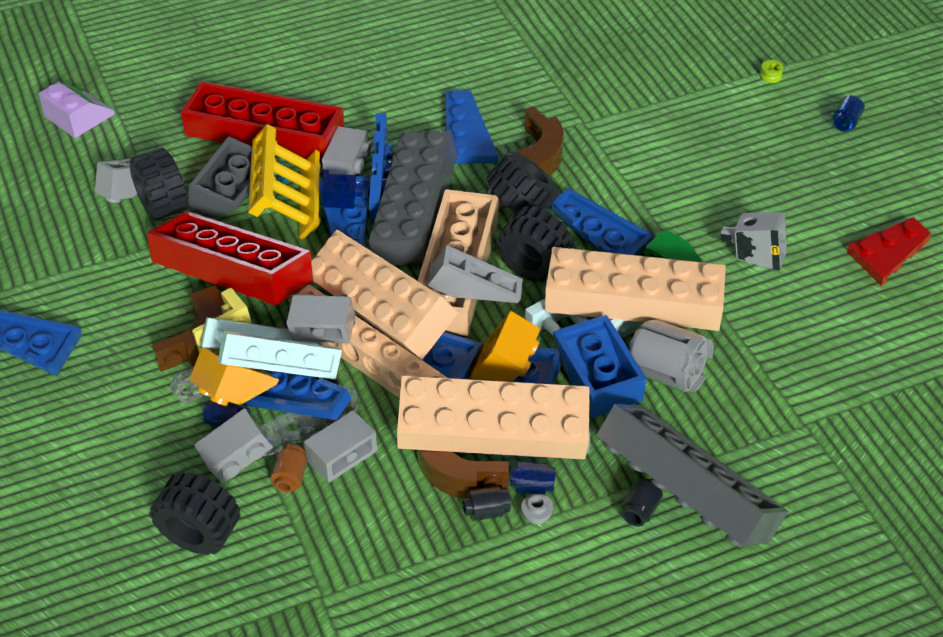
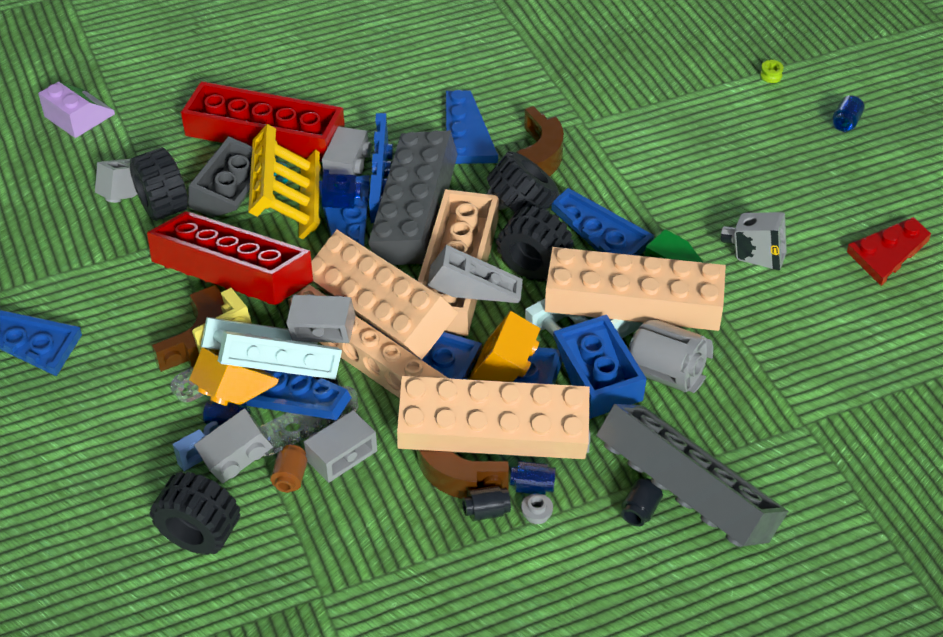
(186, 451): none -> medium blue plate

